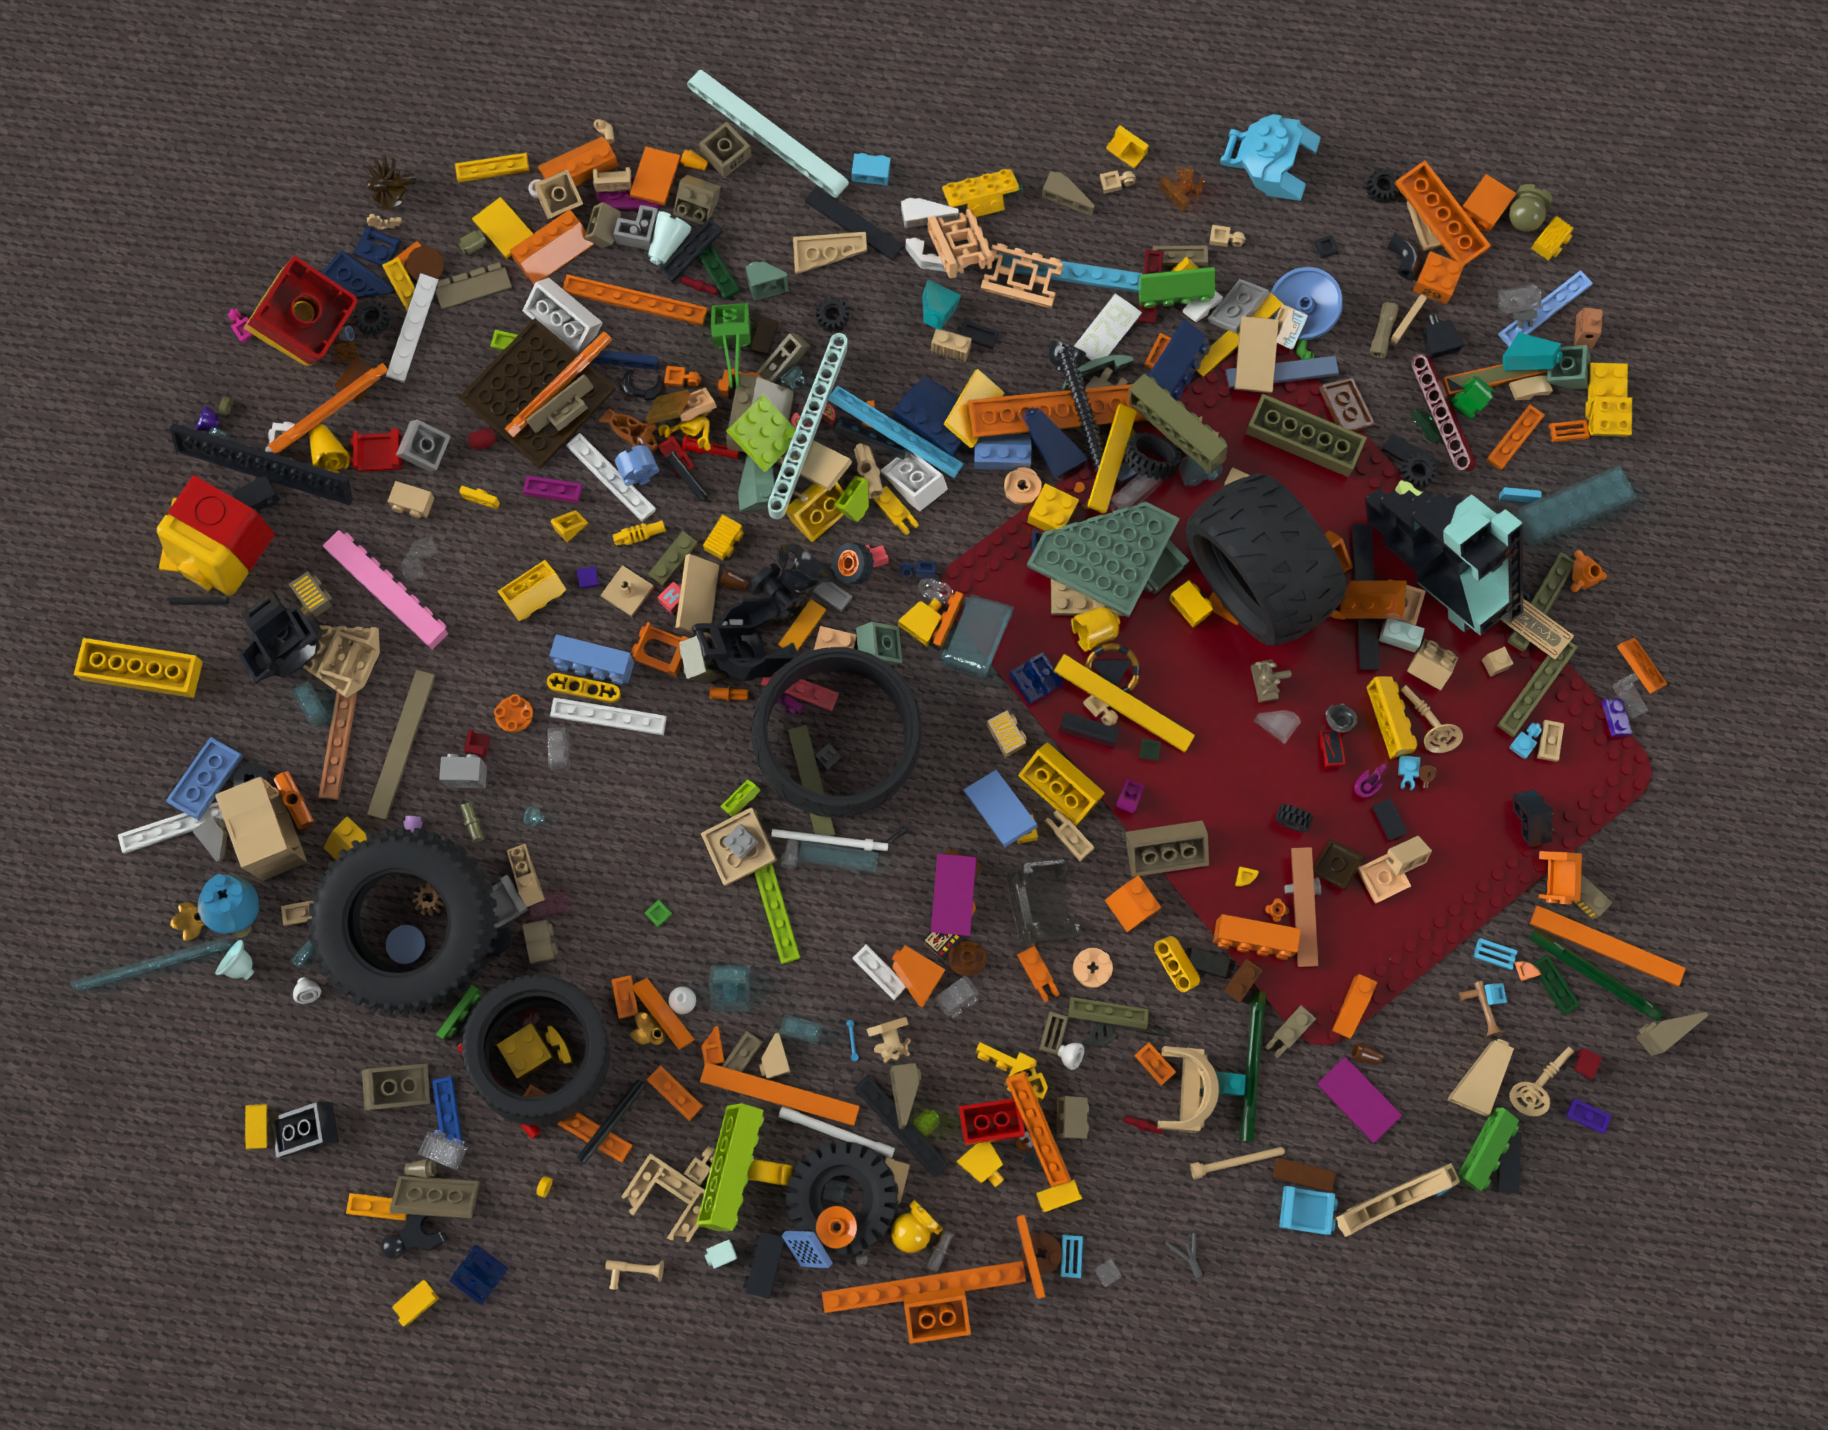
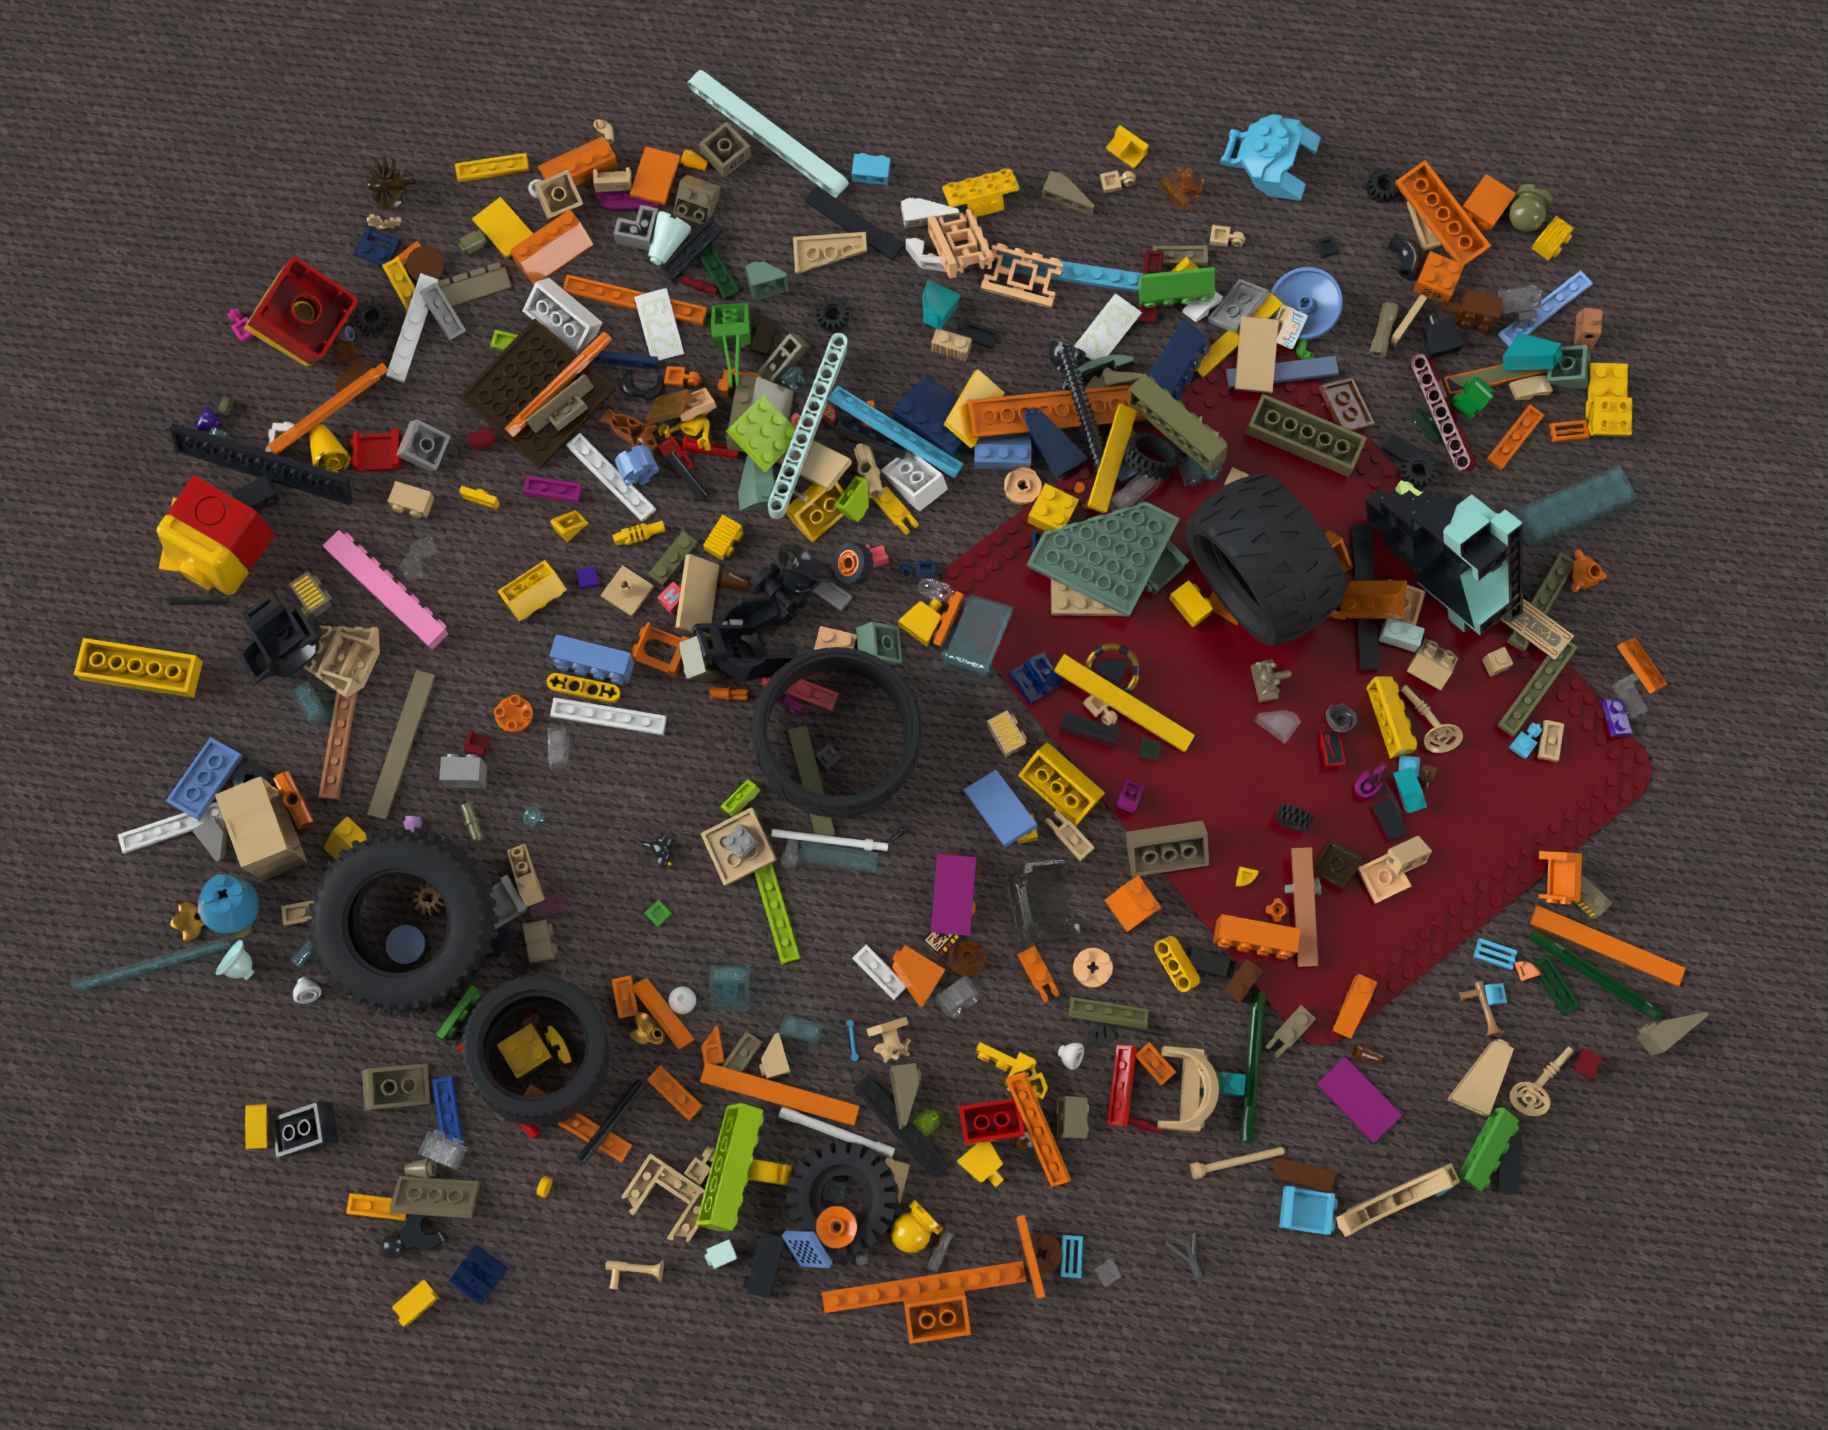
(356, 277): dark blue tile -> none
(442, 311): none -> light grey plate
(602, 225): dark tan brick -> none
(659, 324): none -> white sticker
(662, 849): none -> black animal
(803, 625): light orange tile -> none
(1058, 1017): dark tan tile -> none
(1058, 1196): yellow panel -> none
(1095, 627): yellow cylinder -> none
(1115, 378): none -> dark tan slope
(1121, 1086): none -> red tile
(1158, 348): orange plate -> none
(1409, 790): none -> teal slope
(1475, 311): none -> reddish brown brick
(1519, 495): medium azure tile -> none
(1534, 817): black brick -> none
(1588, 1116): dark purple plate -> none

